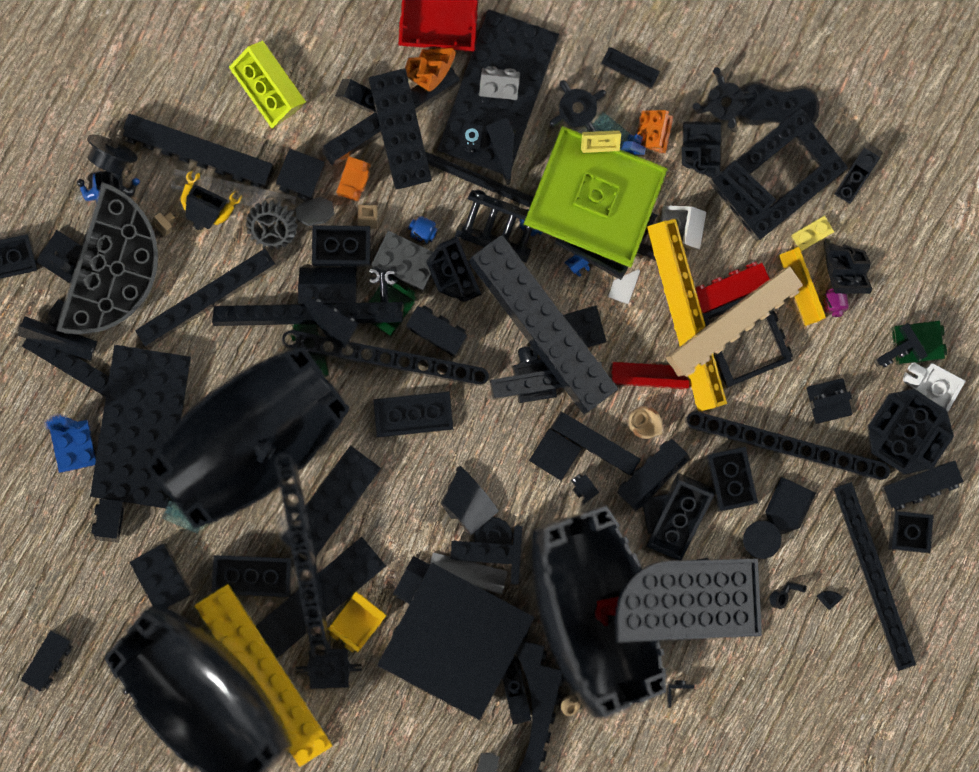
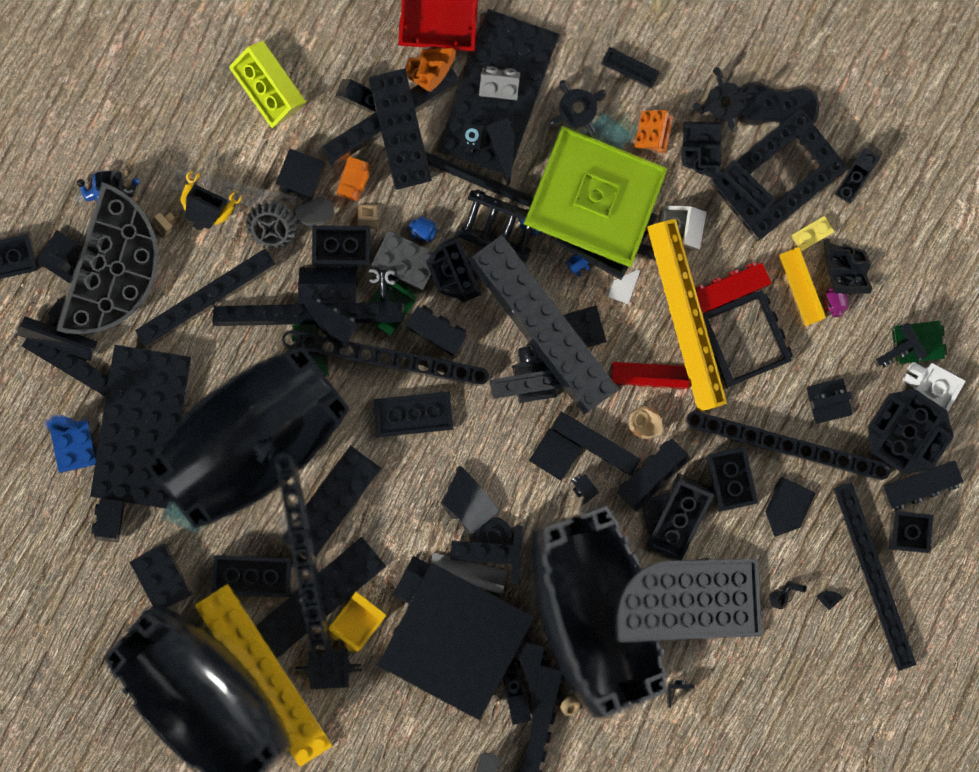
(47, 661): black brick -> none
(109, 153): black piece -> none
(197, 150): black brick -> none
(600, 141): light yellow plate -> none
(606, 608): red bracket -> none
(633, 145): blue tile -> none
(734, 321): tan brick -> none
(762, 539): black tile -> none

